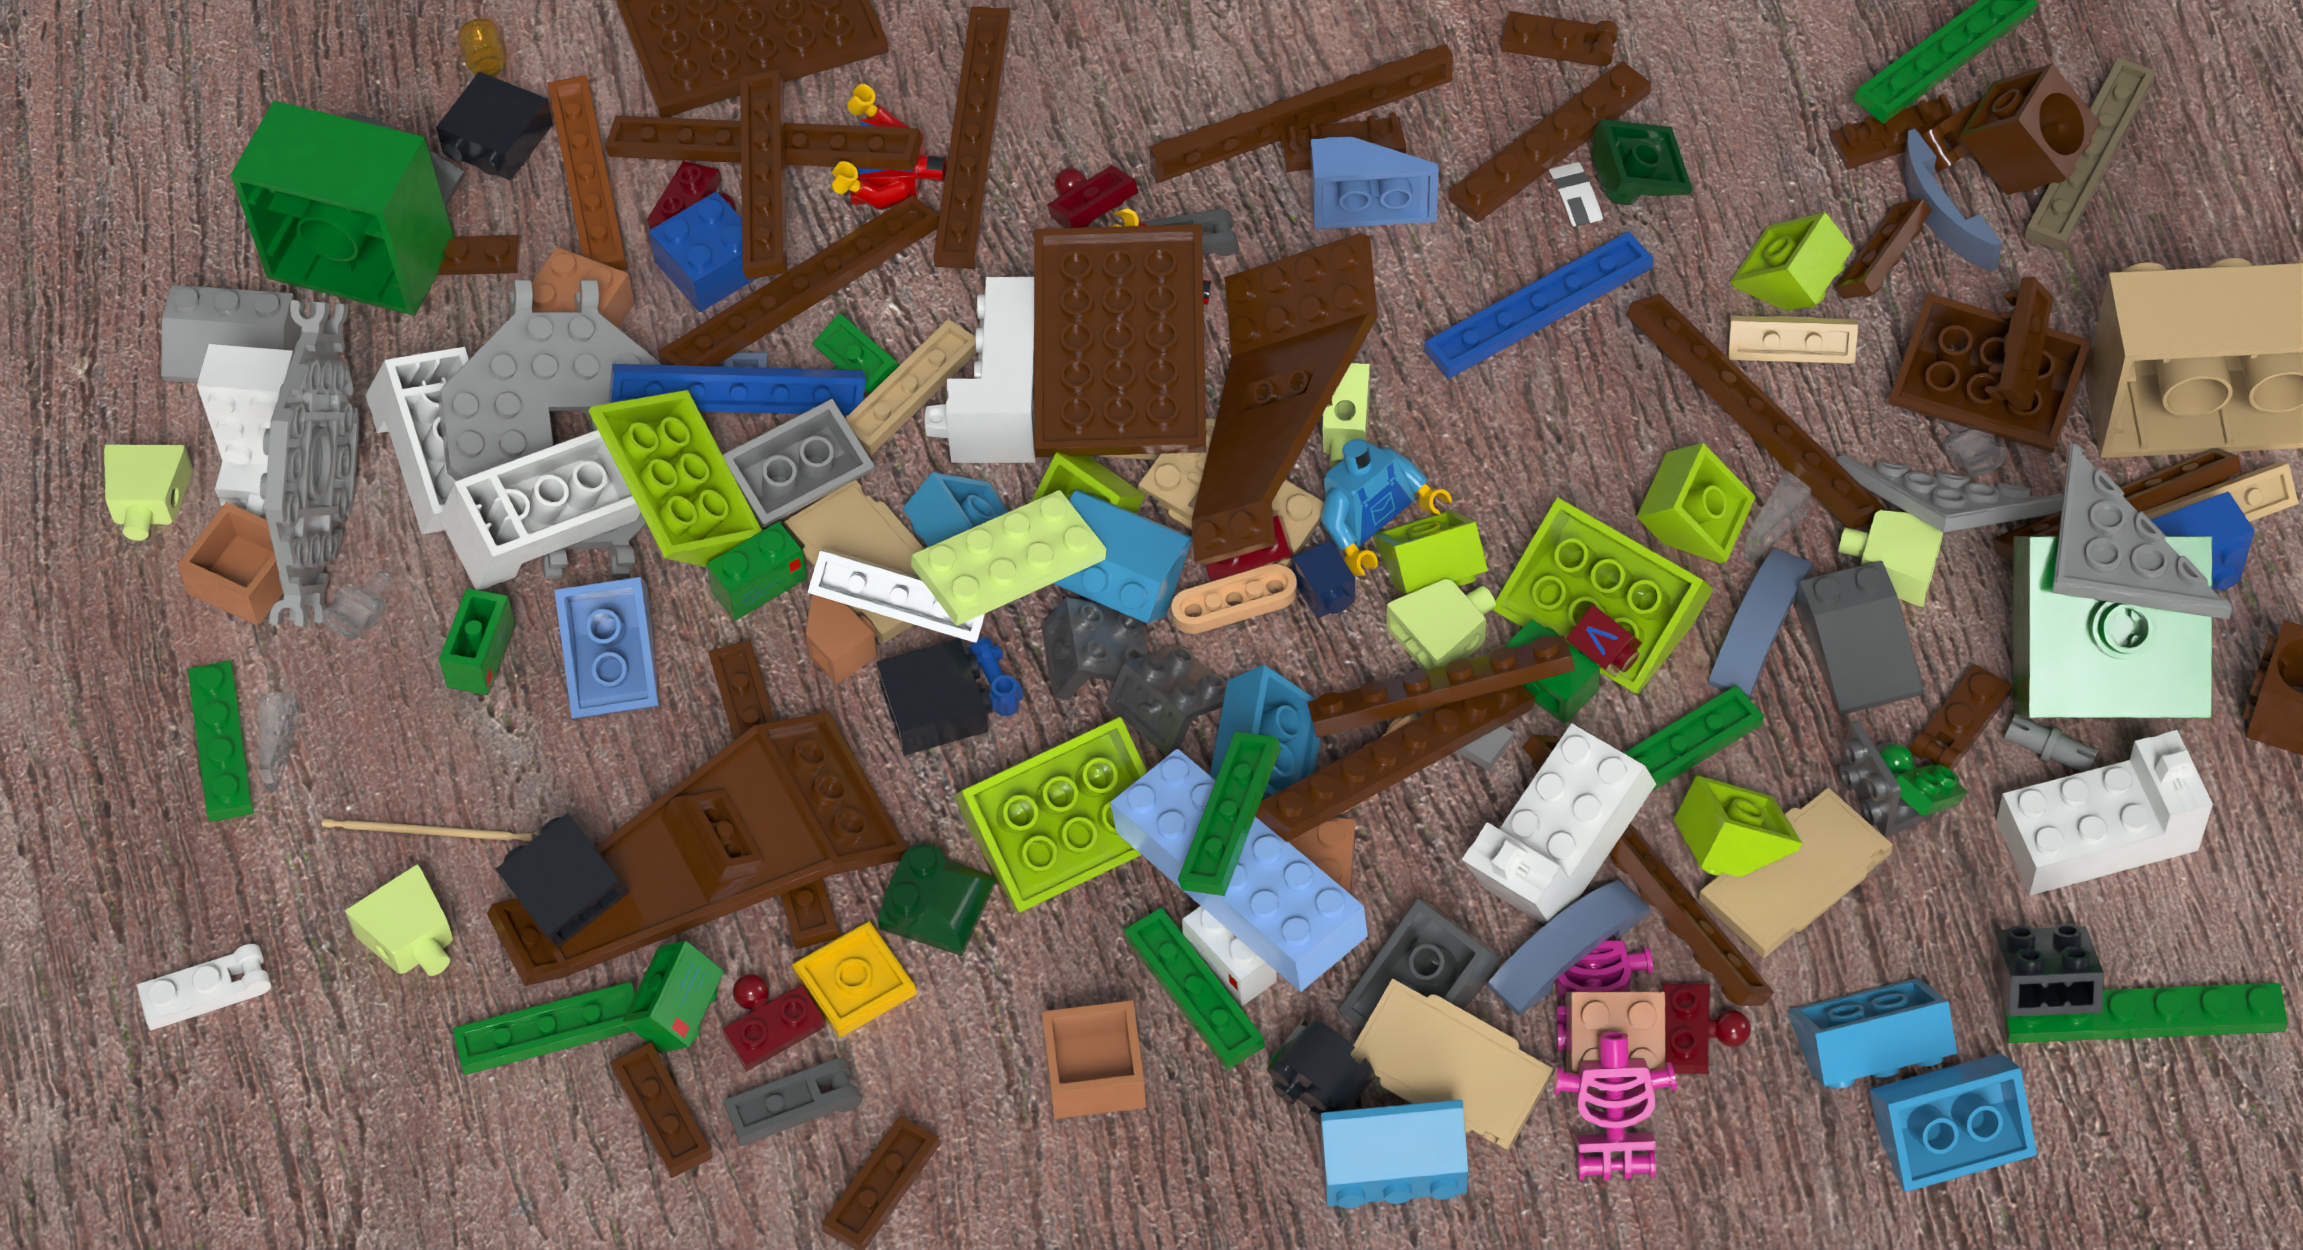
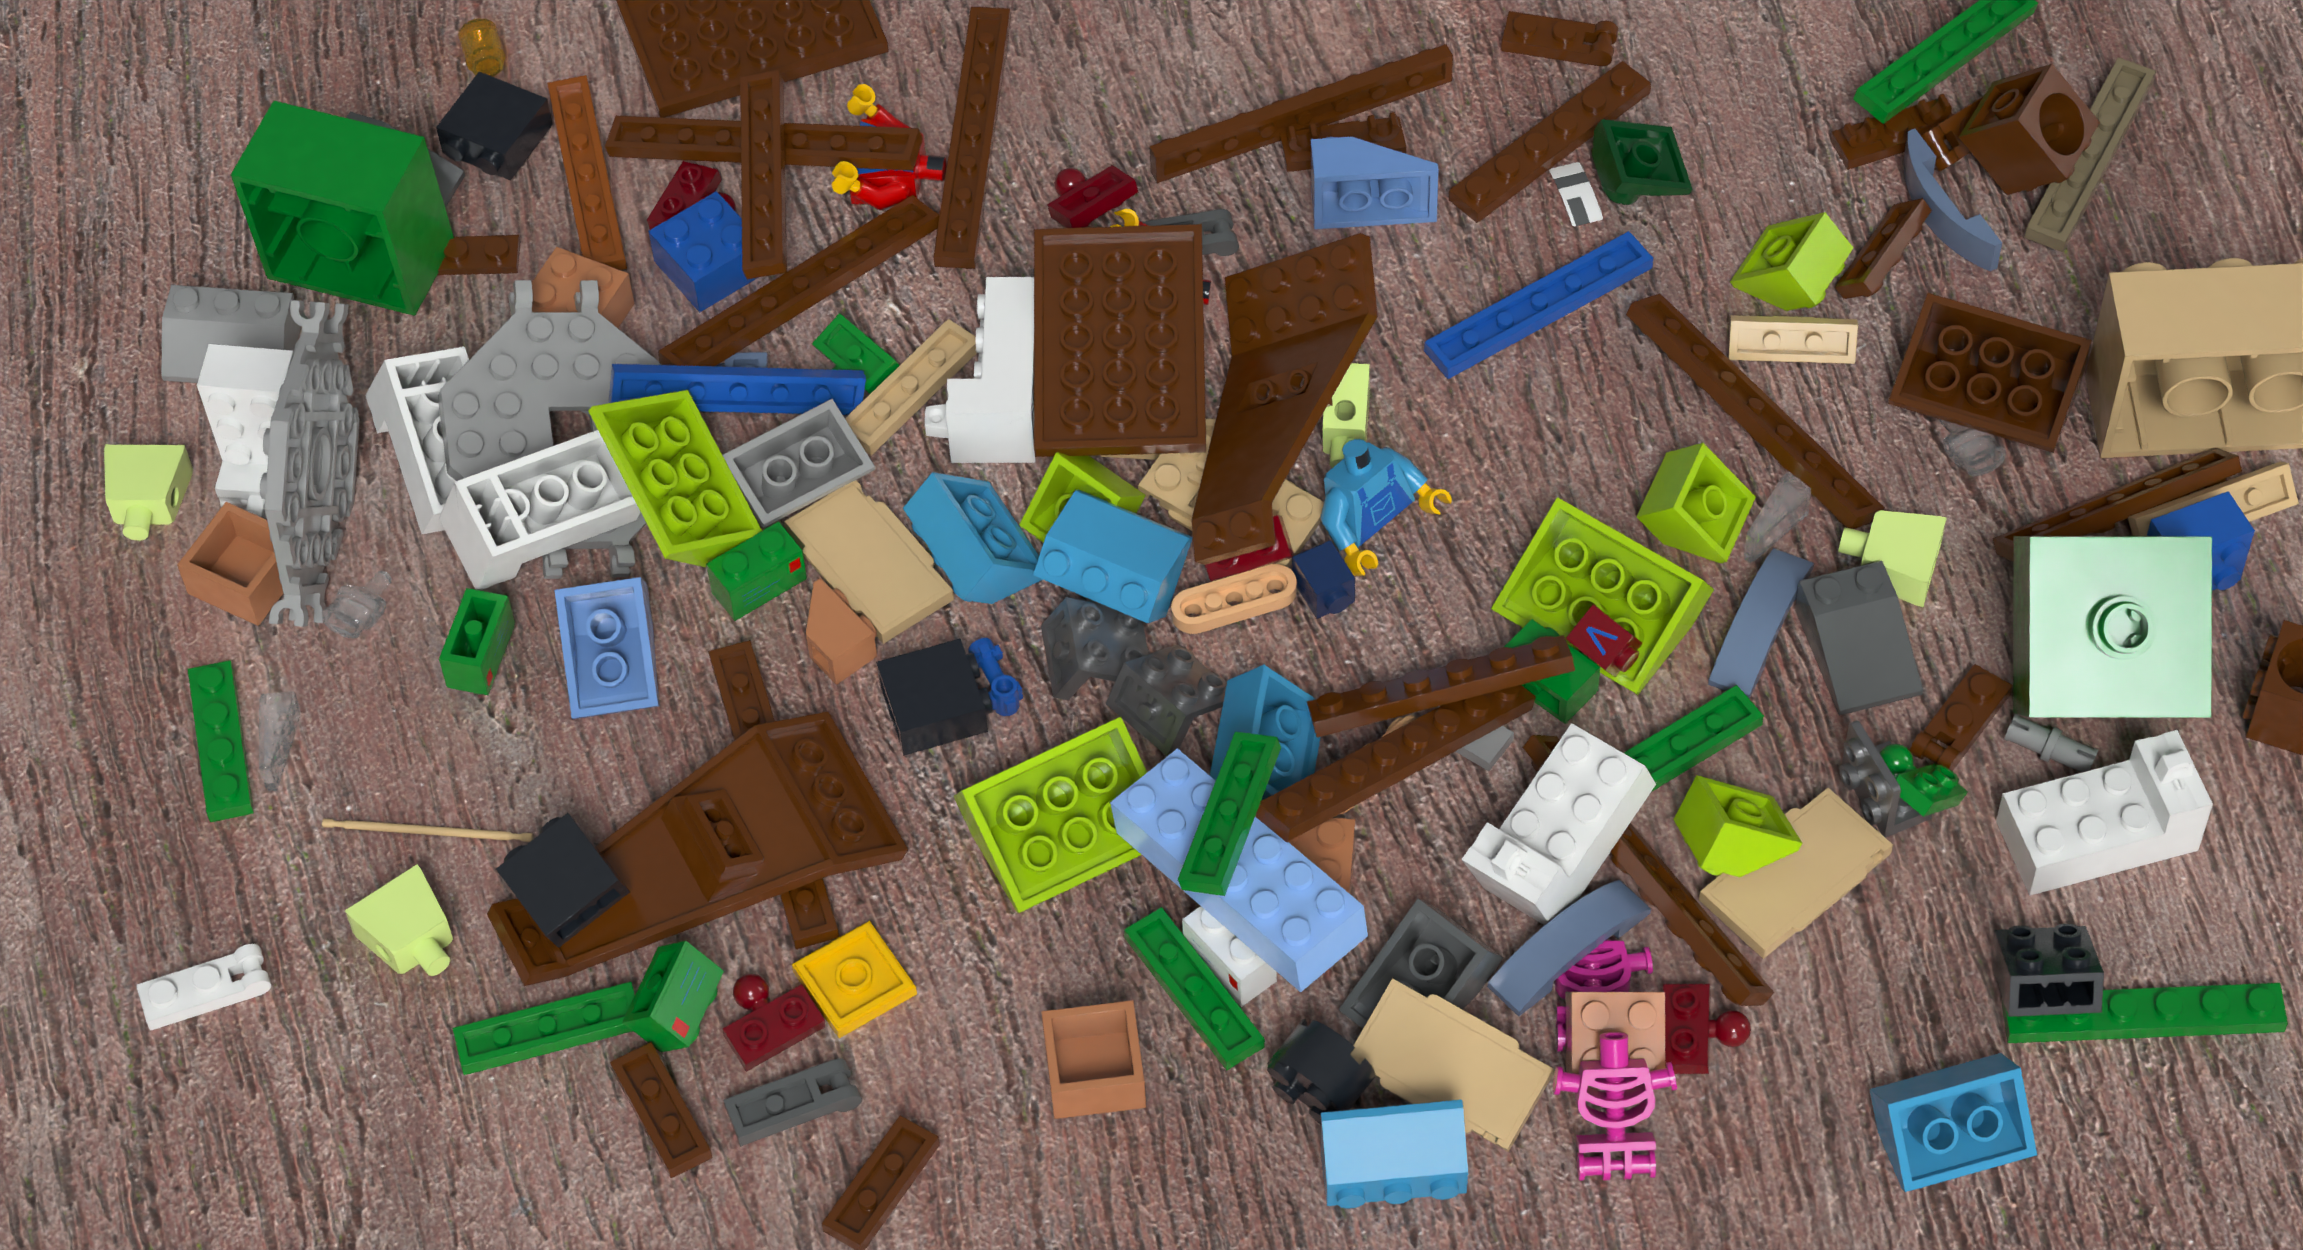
(884, 592): brick -> none
(934, 899): dark green slope -> none
(1008, 557): yellowish green plate -> none
(1432, 551): lime slope -> none
(1440, 622): yellowish green torso -> none
(1874, 1032): dark azure slope -> none
(1949, 499): light grey tile -> none
(2022, 344): reddish brown plate -> none
(2120, 554): light grey tile -> none

